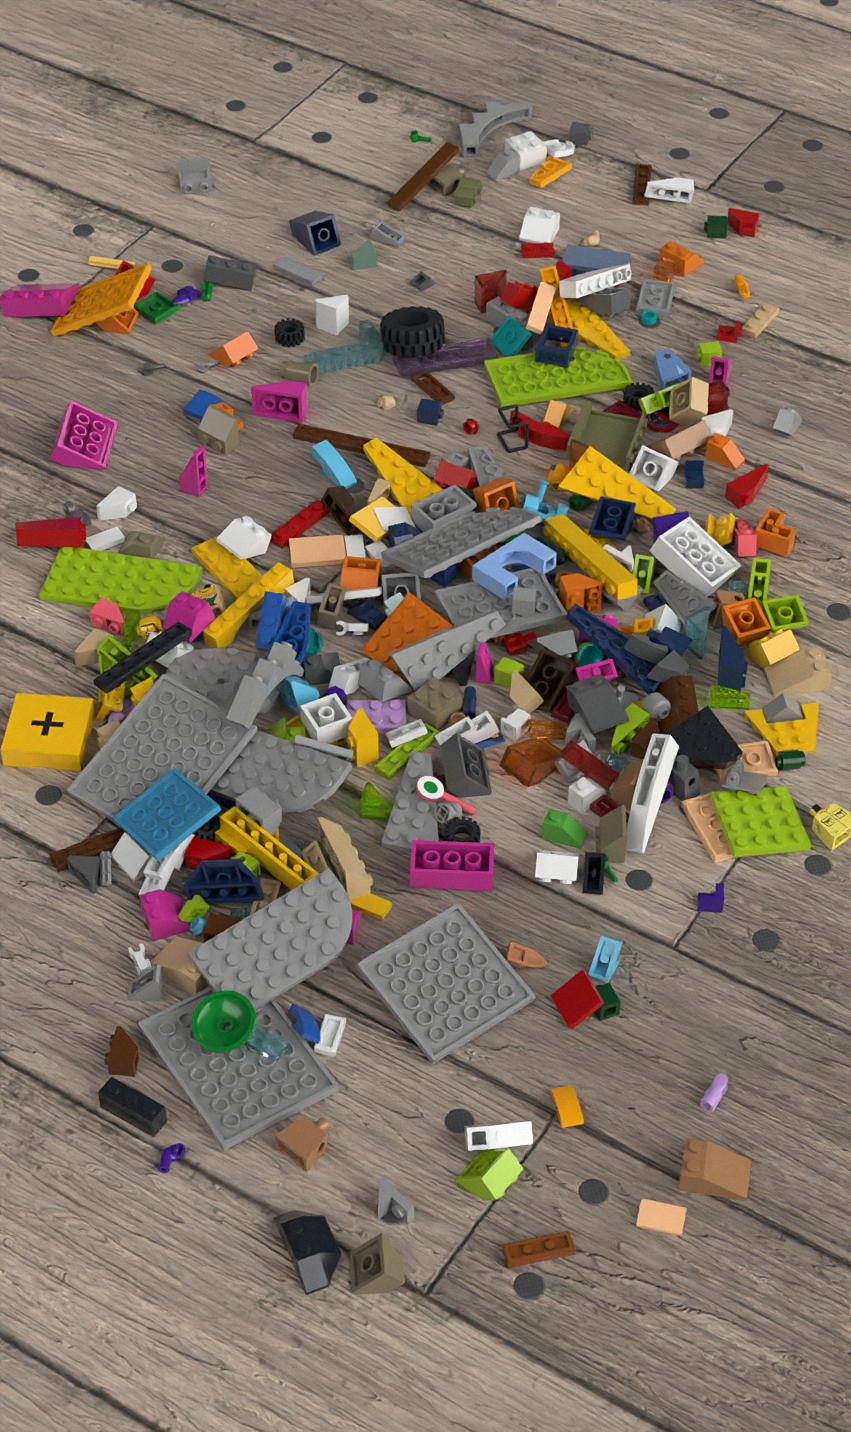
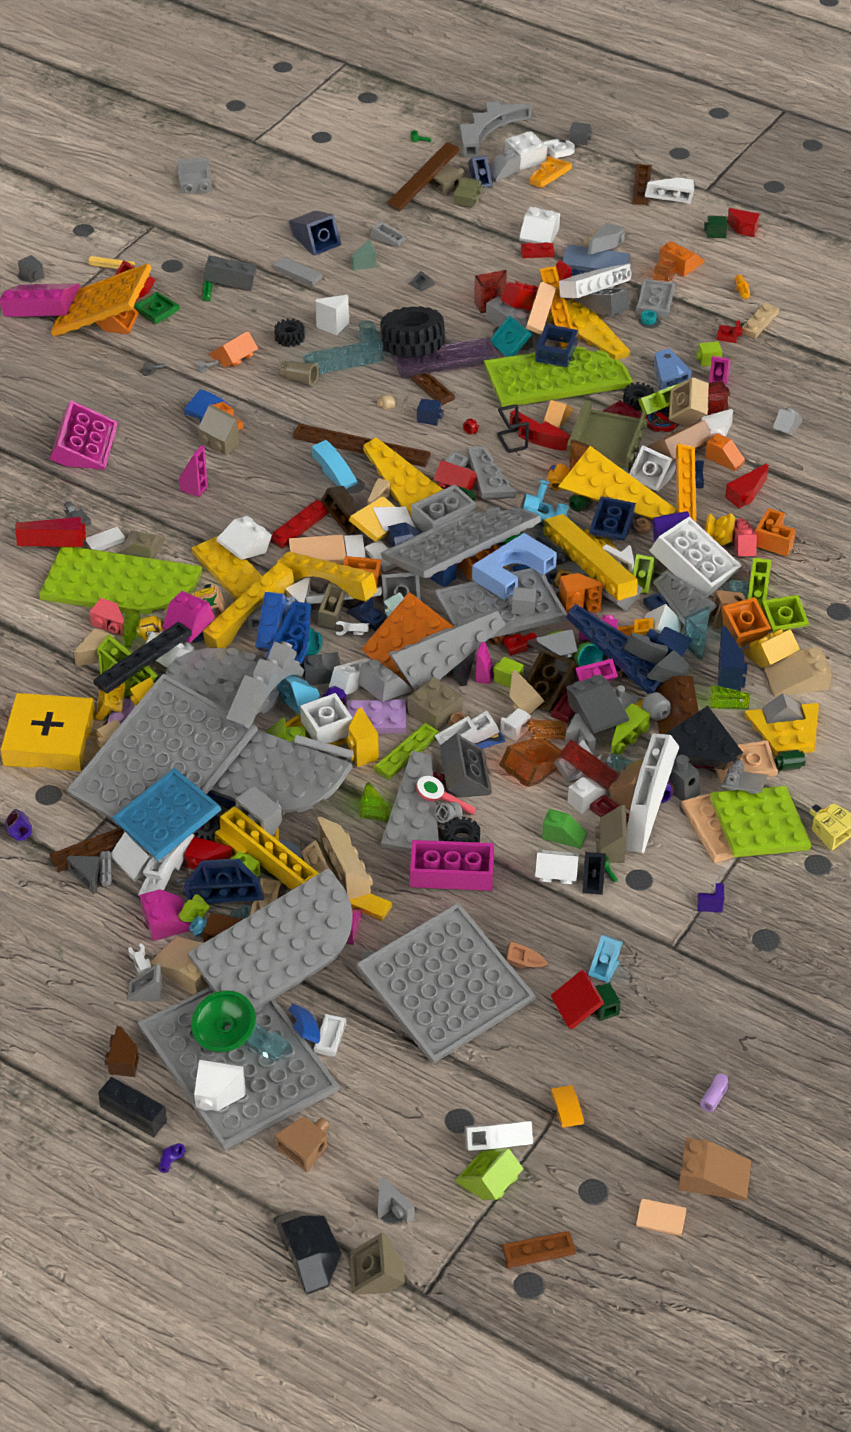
(18, 825): none -> dark purple rock
(30, 269): none -> dark grey brick
(117, 504): white slope -> none
(186, 295): dark purple plate -> none
(218, 1085): none -> white slope
(280, 400): dark pink slope -> none
(355, 582): none -> yellow arch
(406, 733): white tile -> none
(470, 699): dark blue bar -> none
(480, 170): none -> dark blue slope
(497, 494): orange slope -> none
(606, 238): none -> light grey slope
(641, 741): reddish brown slope -> none
(686, 480): none -> light orange plate

